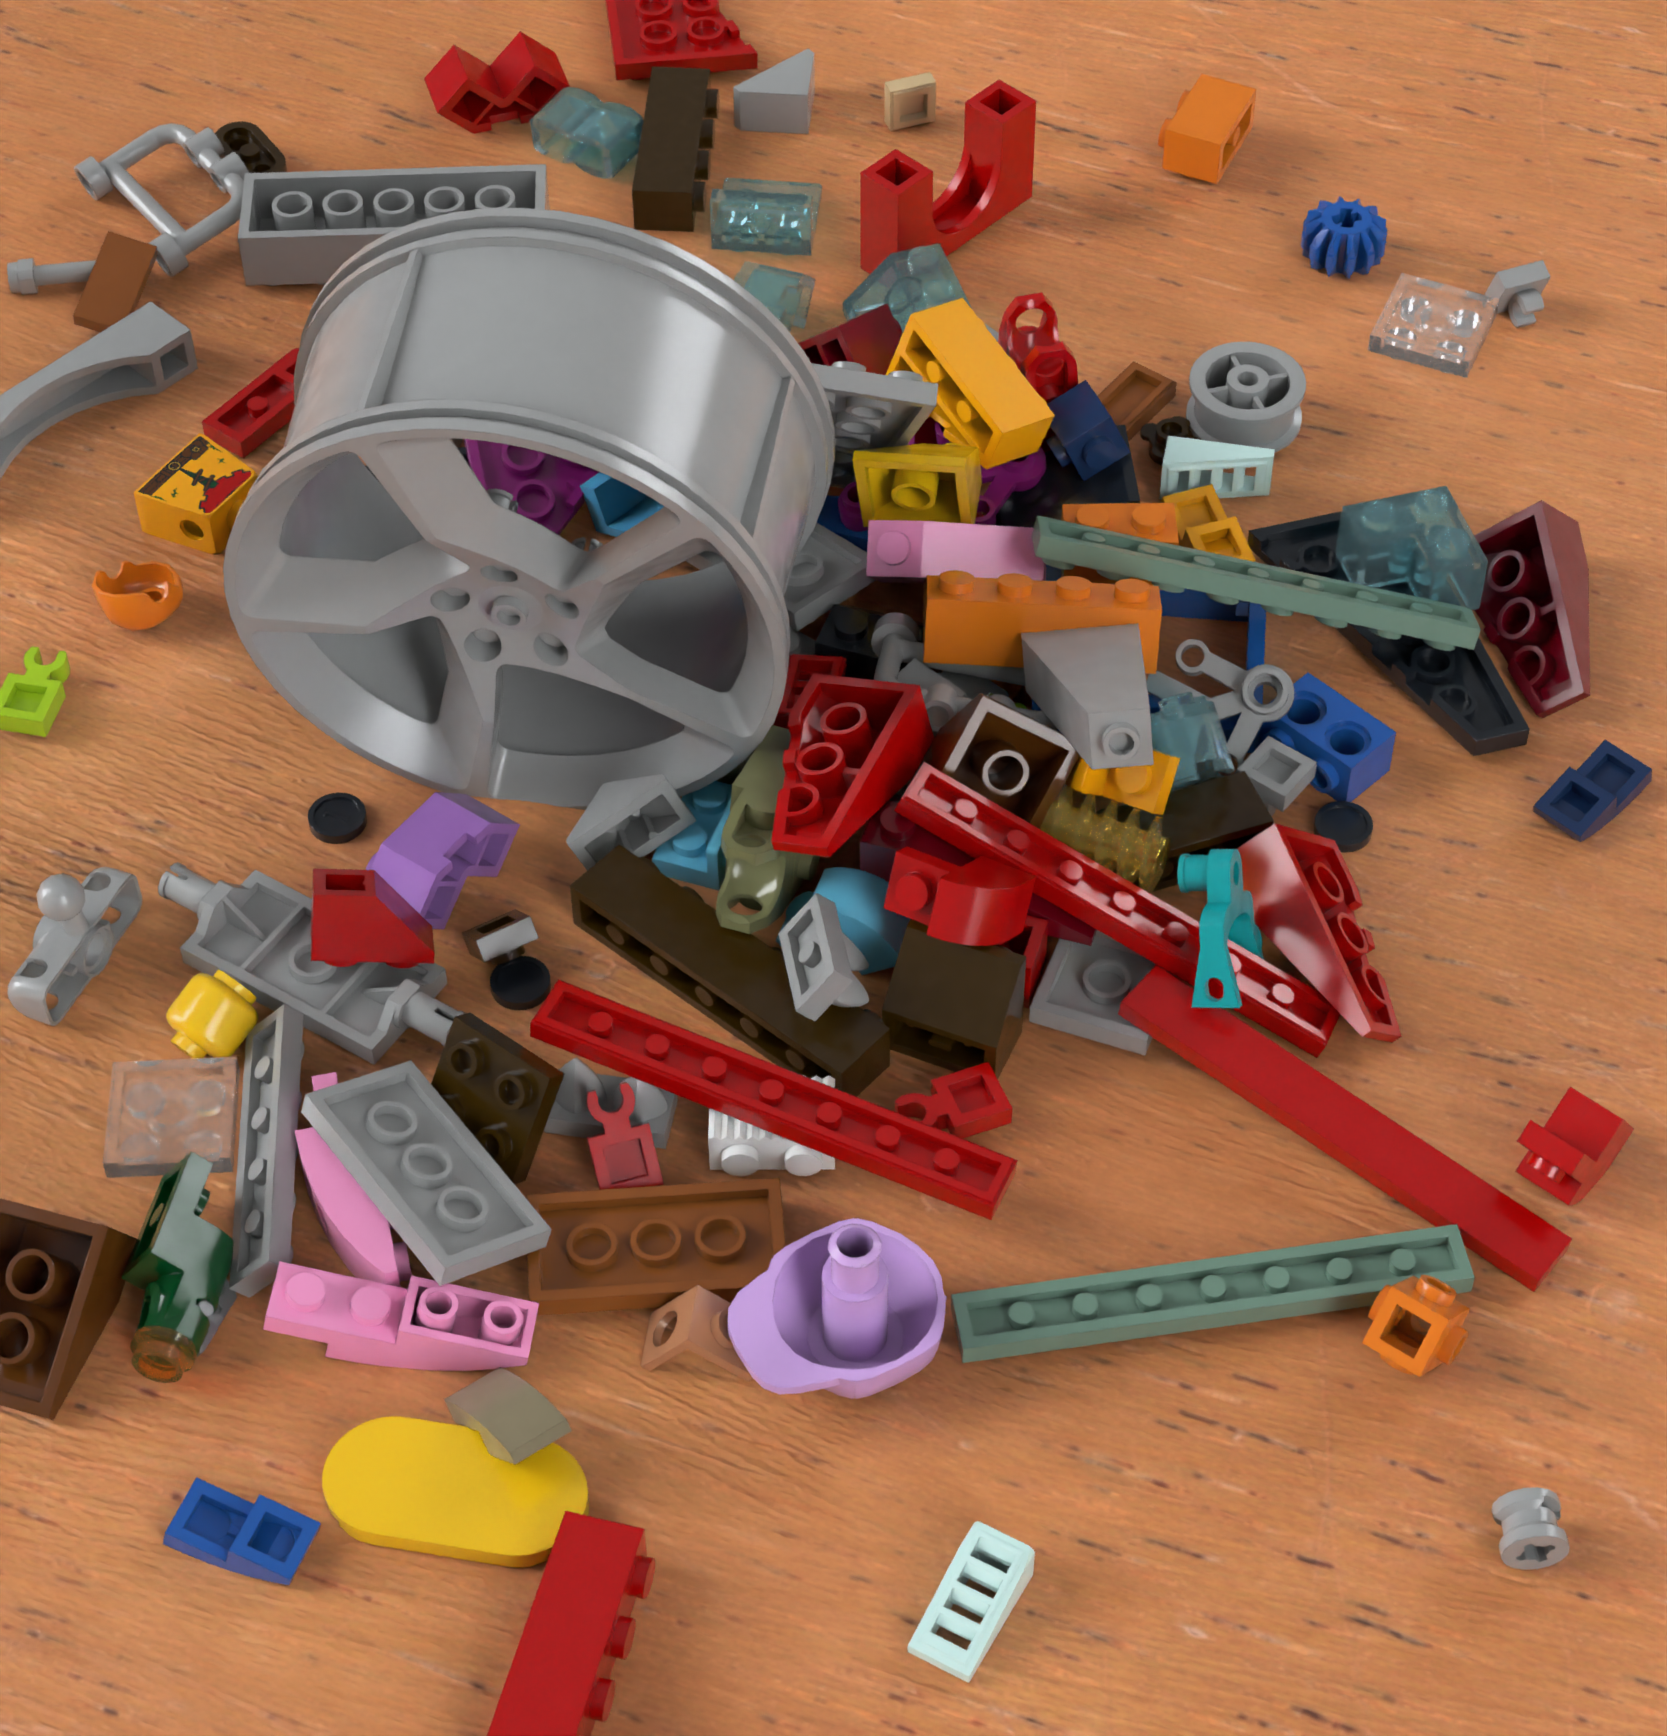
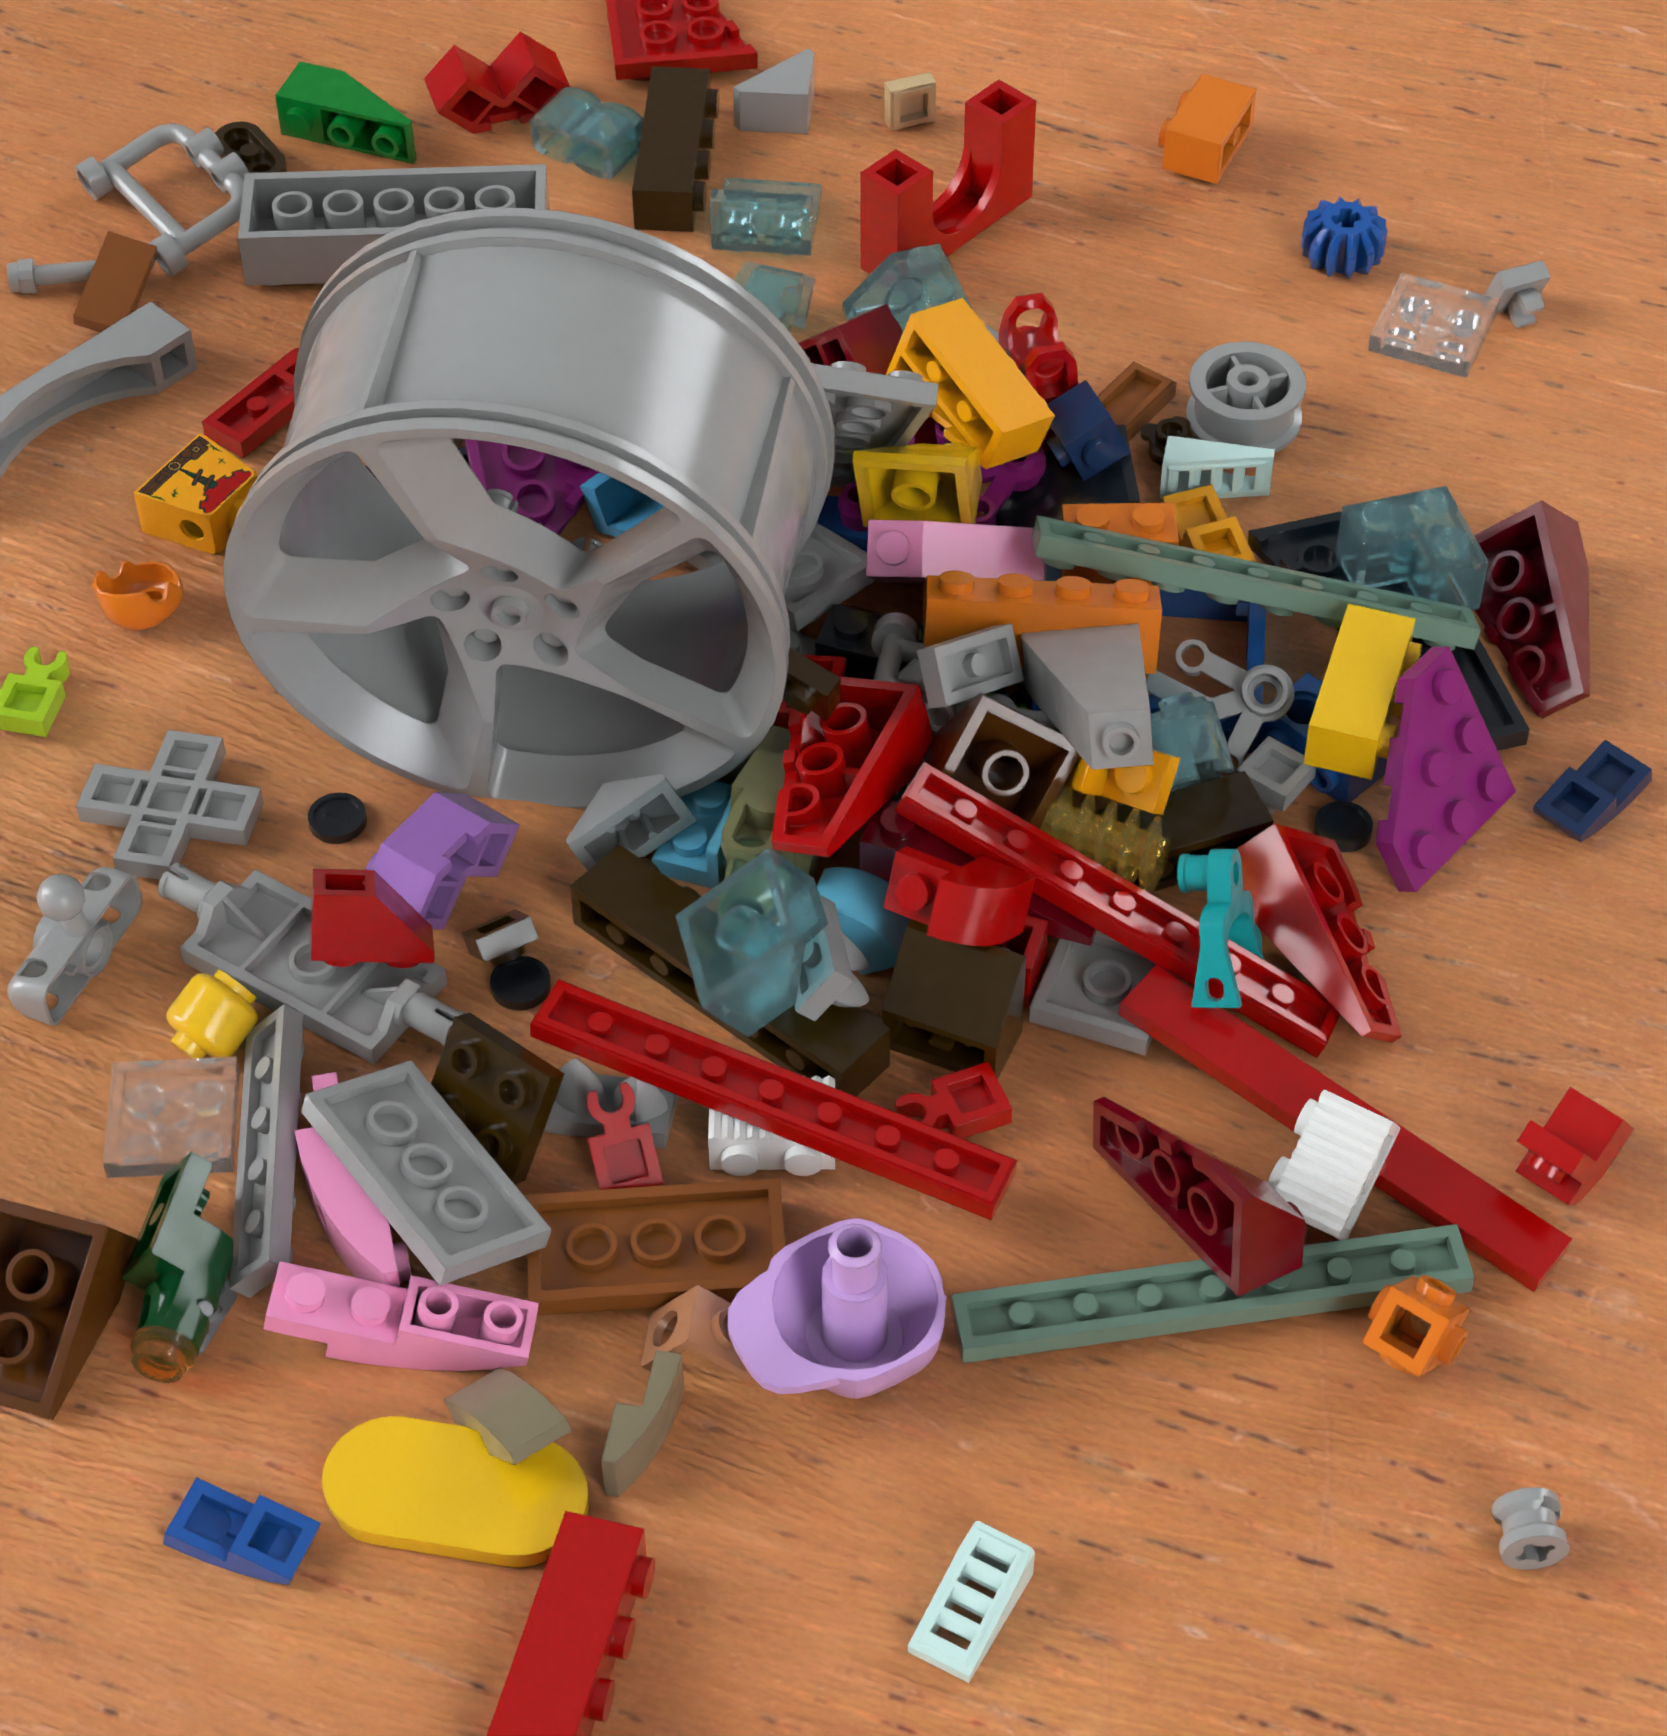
(170, 804): none -> light grey plate
(343, 113): none -> green slope
(640, 1431): none -> dark tan slope
(751, 940): none -> clear light blue slope
(811, 686): none -> dark brown plate
(966, 666): none -> light grey tile
(1212, 1205): none -> dark red wedge
(1334, 1162): none -> white brick
(1359, 692): none -> yellow brick
(1439, 770): none -> magenta plate

